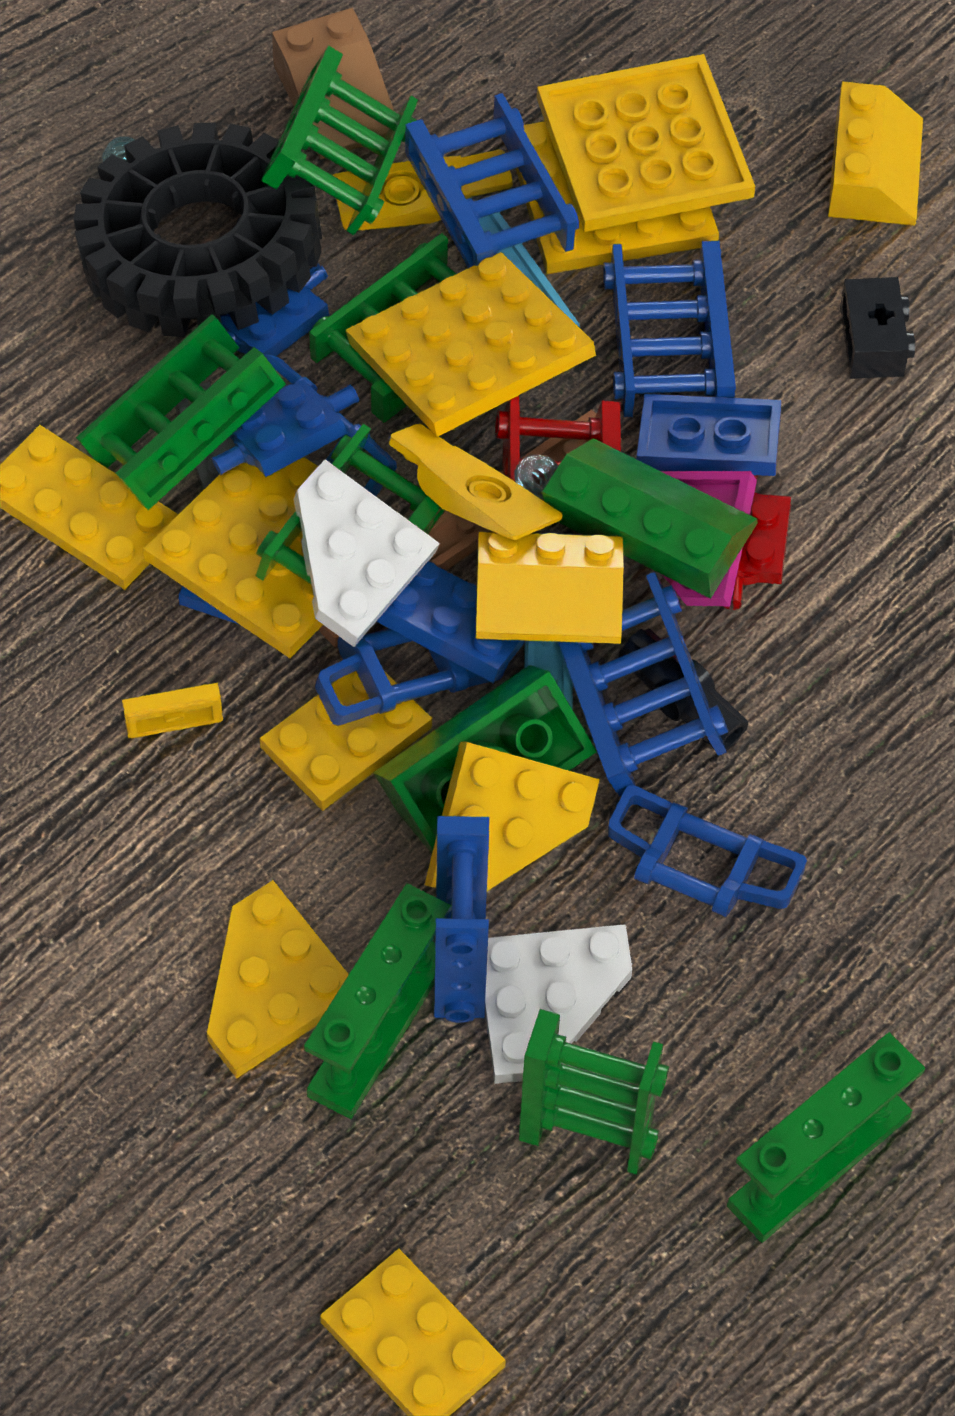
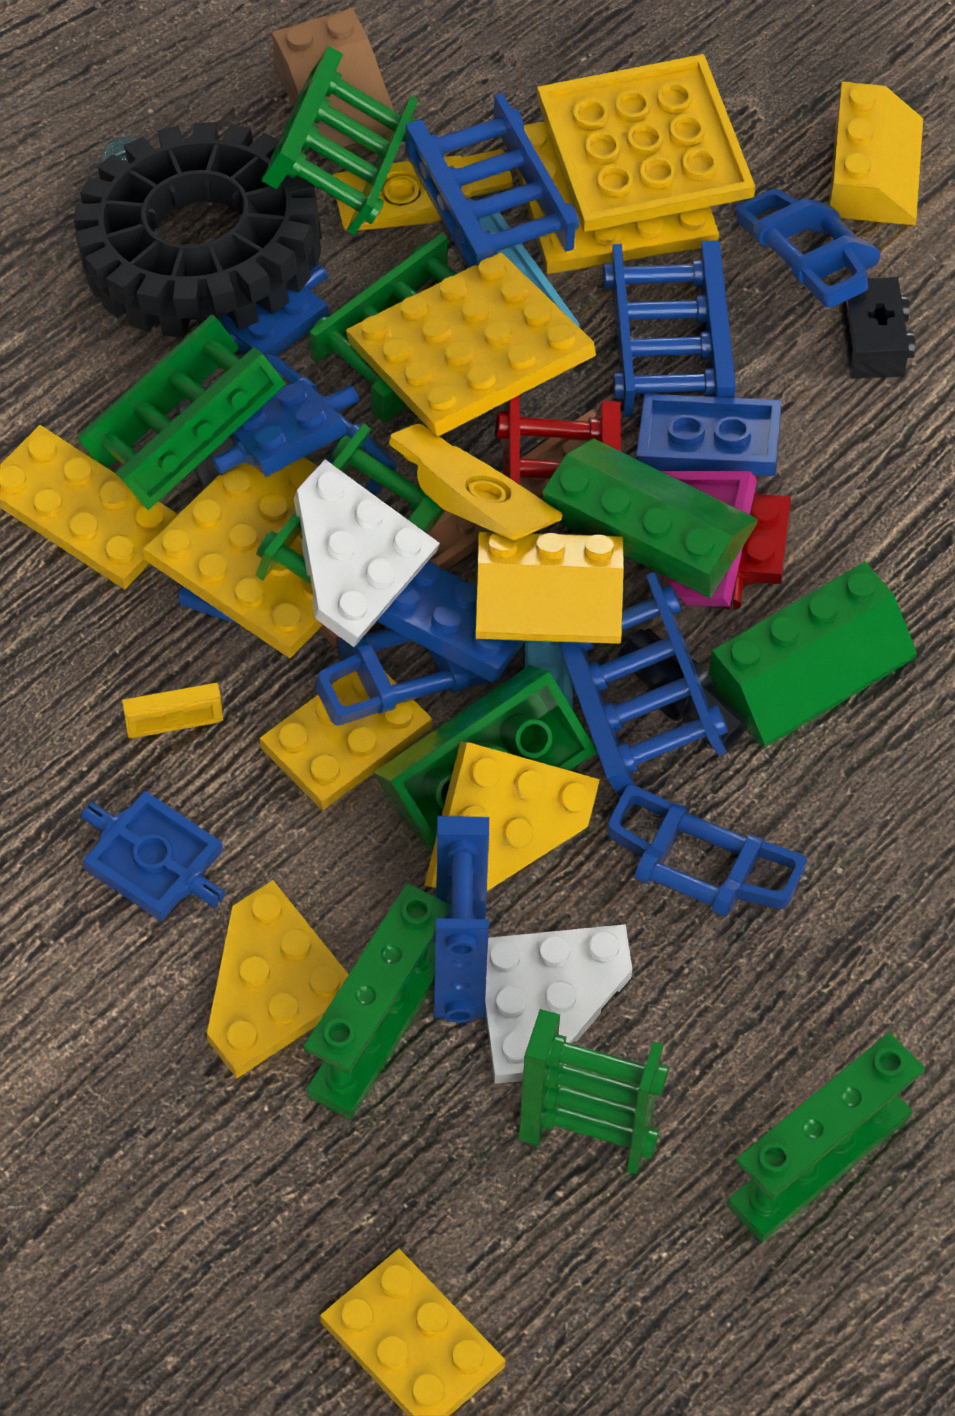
(152, 855): none -> blue plate
(538, 465): clear light blue plate -> none
(809, 268): none -> blue bar
(813, 654): none -> green slope

